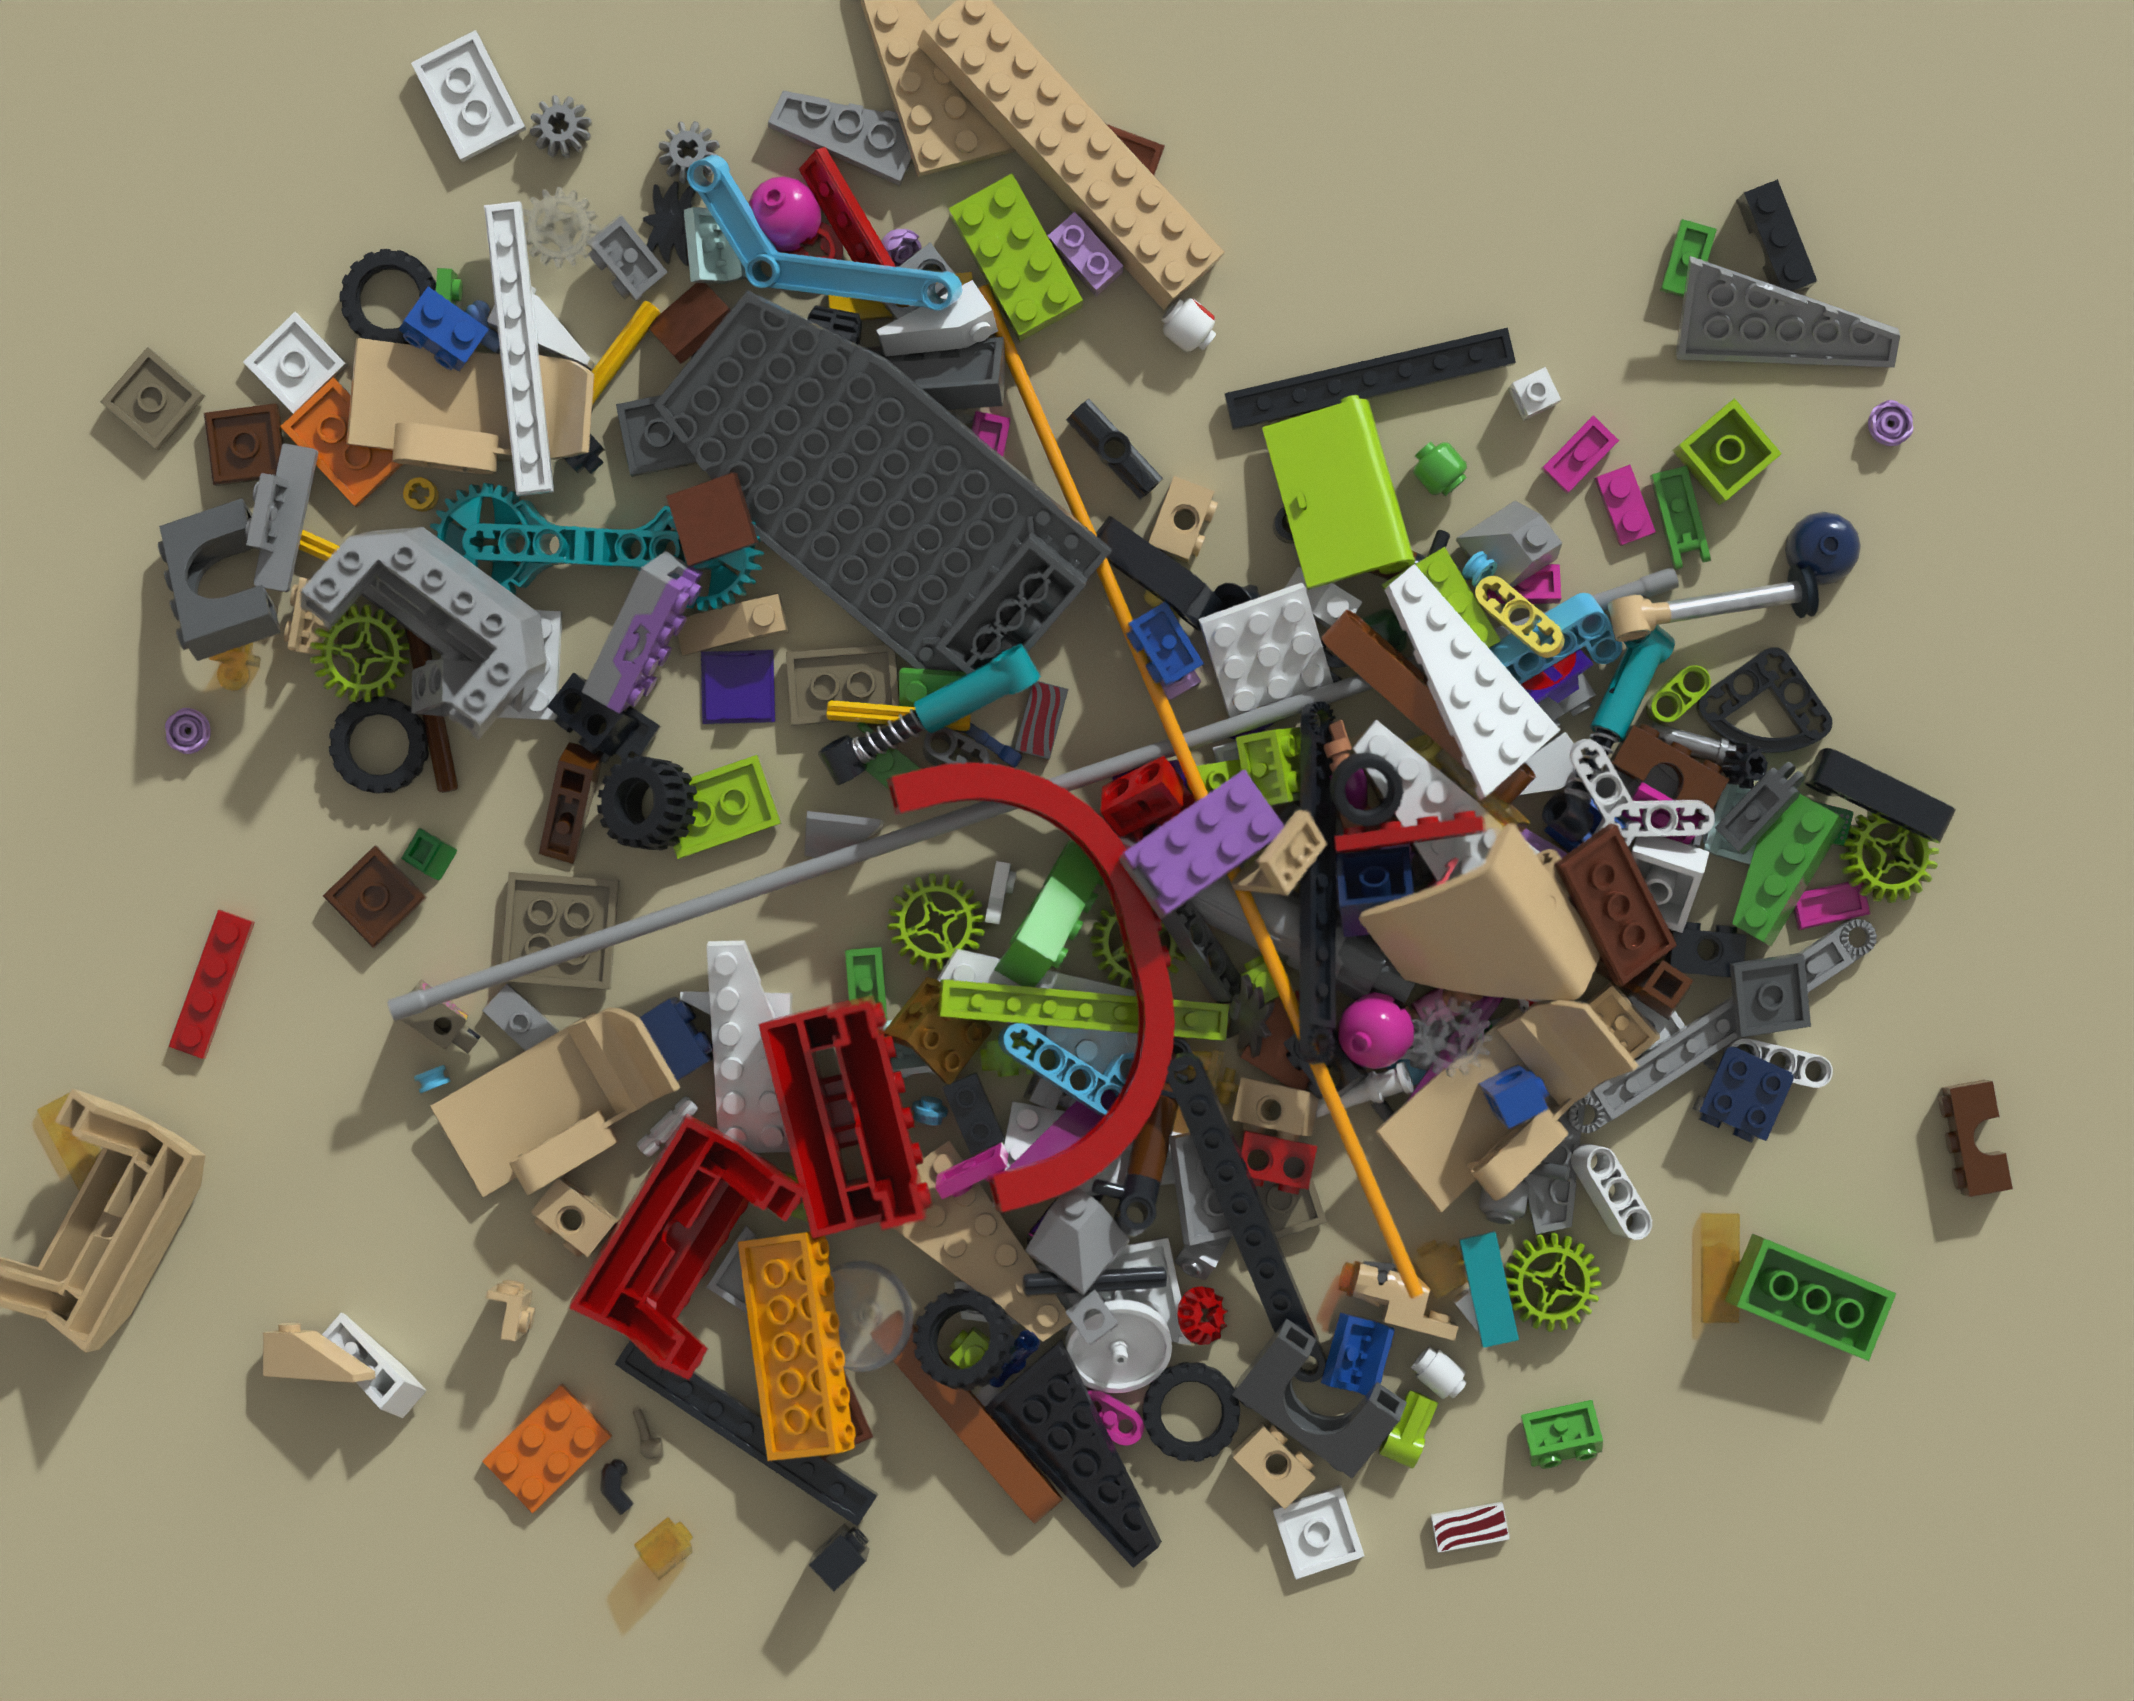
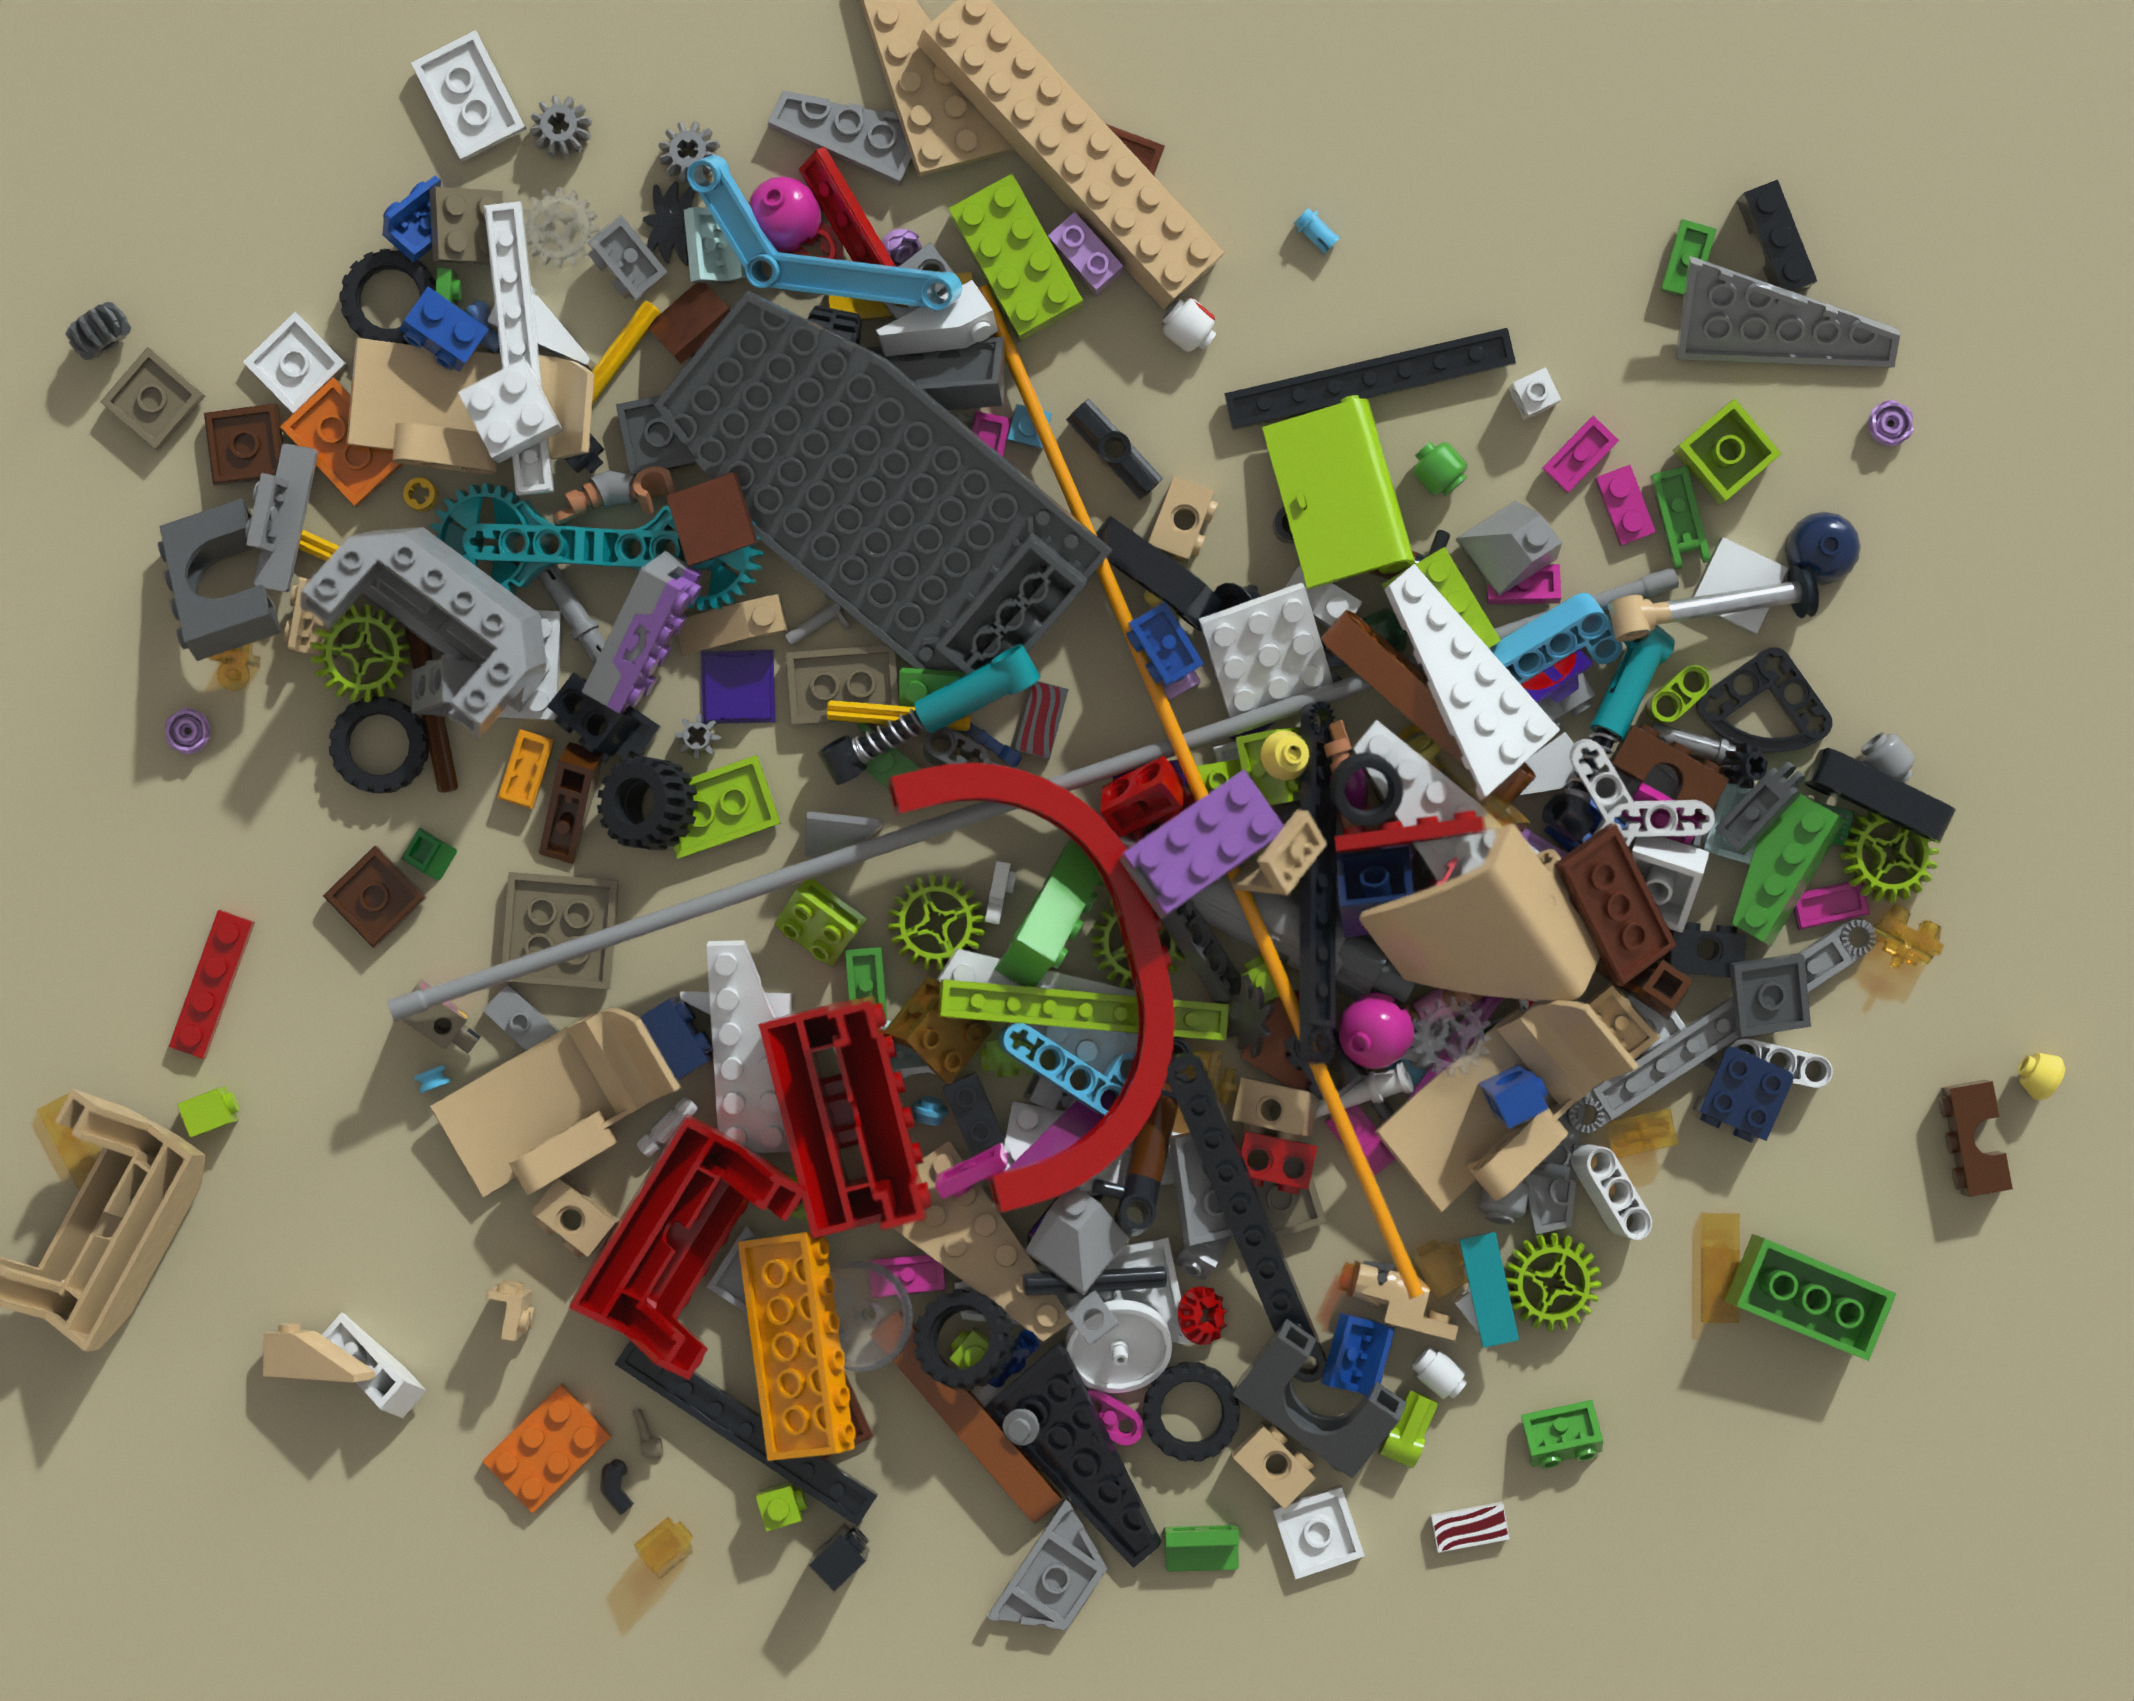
(98, 330): none -> dark grey gear
(209, 1111): none -> lime brick
(409, 222): none -> blue bracket
(460, 224): none -> dark tan plate
(510, 411): none -> white brick
(526, 769): none -> light orange plate
(583, 627): none -> light grey pin
(617, 489): none -> nougat piece
(687, 736): none -> light grey gear
(781, 1505): none -> lime brick
(816, 622): none -> light grey piece
(819, 921): none -> lime bracket
(916, 1273): none -> dark pink plate
(1021, 1426): none -> light grey plate
(1023, 430): none -> medium azure plate
(1053, 1575): none -> light grey wing
(1202, 1548): none -> bright green panel
(1284, 755): none -> light yellow cone
(1316, 230): none -> medium azure pin
(1374, 1149): none -> dark pink plate
(1407, 734): none -> yellow leg
(1479, 568): medium azure bush -> none
(1545, 625): light yellow beam -> none
(1641, 1133): none -> clear yellow hips
(1739, 568): none -> white tile
(1889, 756): none -> light grey head
(1906, 943): none -> clear yellow hips
(2041, 1075): none -> light yellow cone

